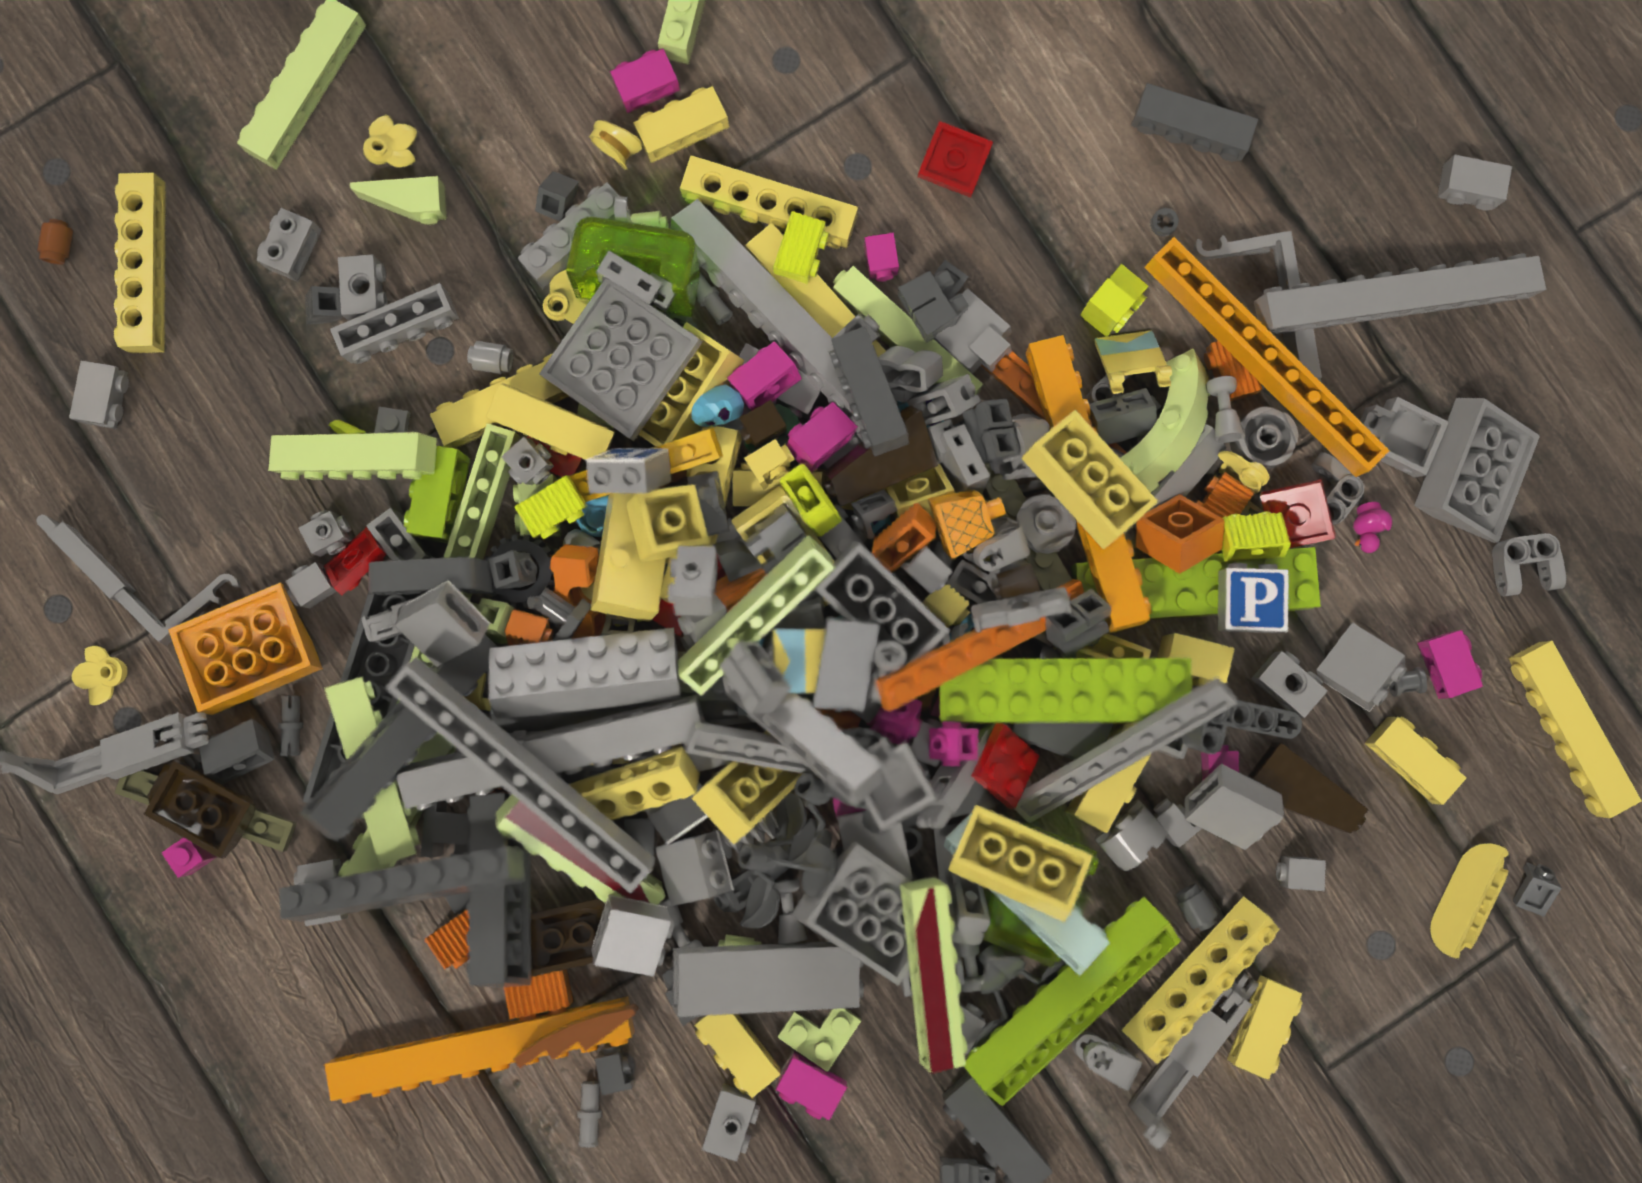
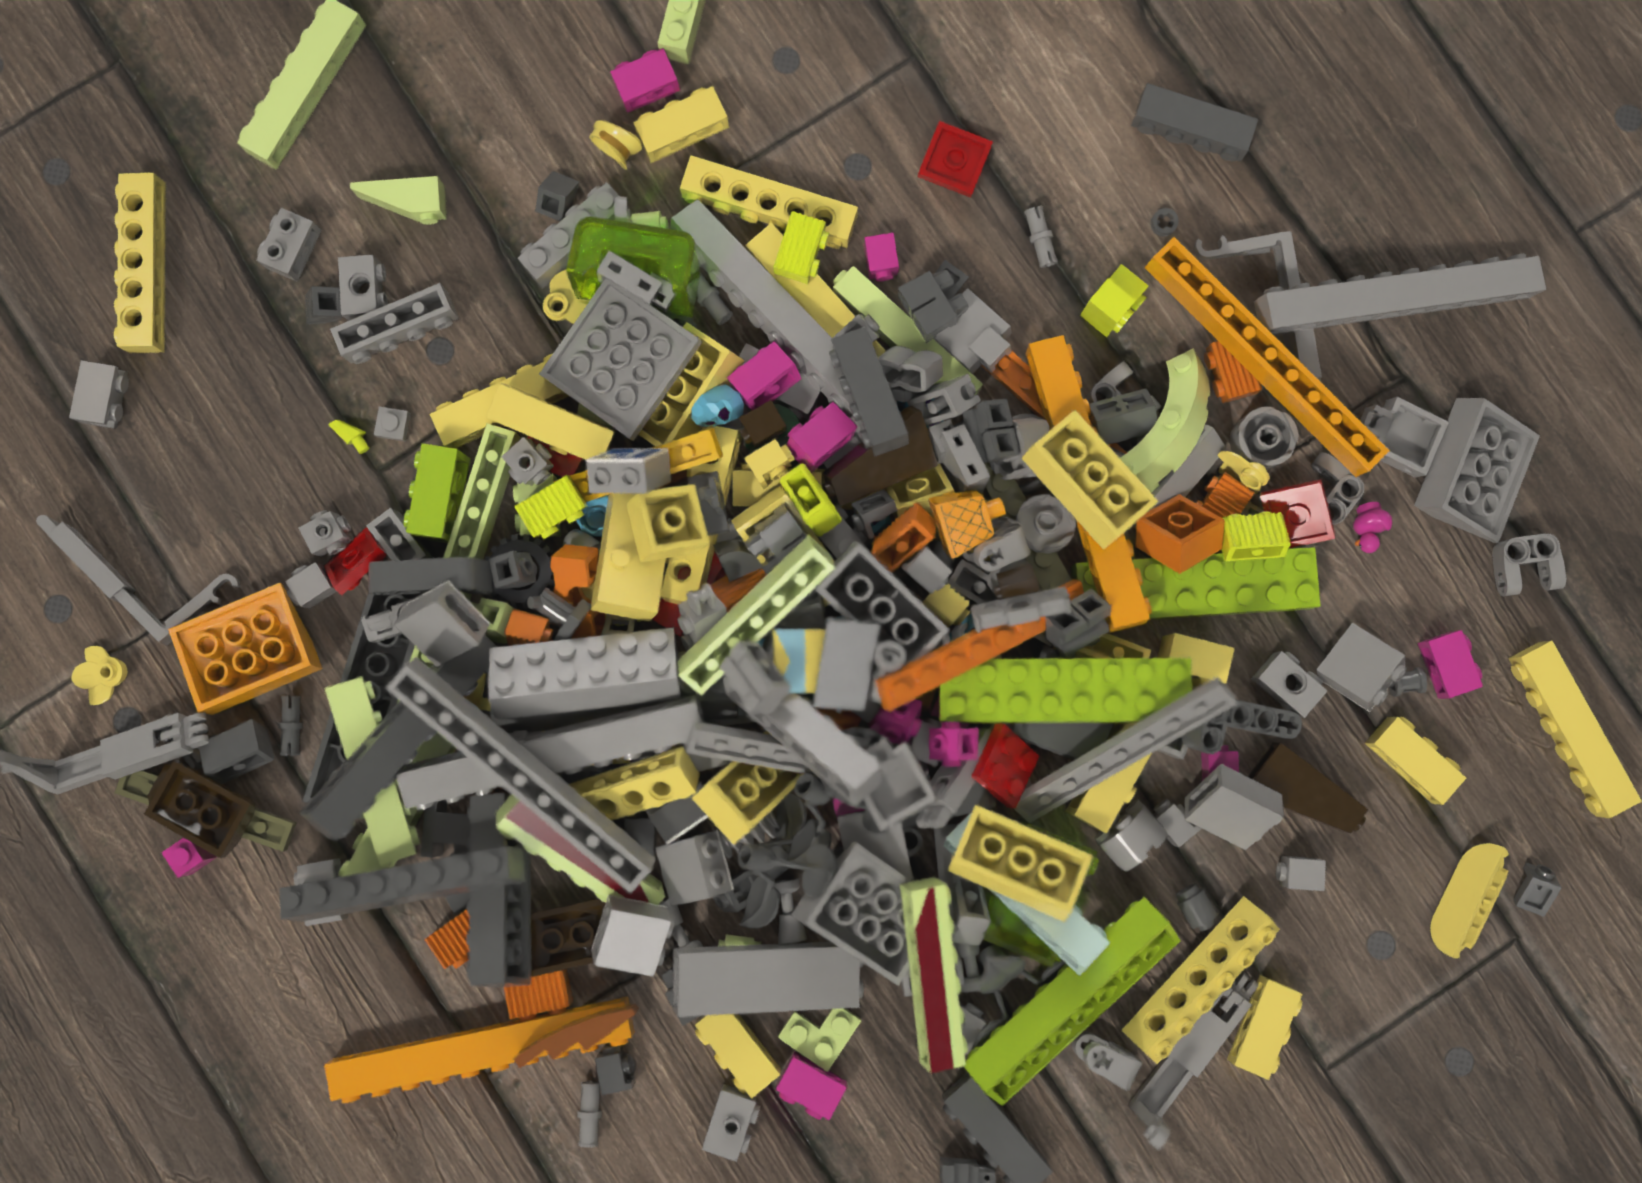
(55, 242): dark orange brick -> none
(352, 455): yellowish green brick -> none
(394, 141): light yellow plate -> none
(490, 357): light grey brick -> none
(694, 580): light grey brick -> none
(1041, 236): none -> light grey pin
(1132, 355): light yellow flag -> none
(1227, 423): light grey piece -> none
(1253, 599): piece -> none
(1474, 182): light grey piece -> none

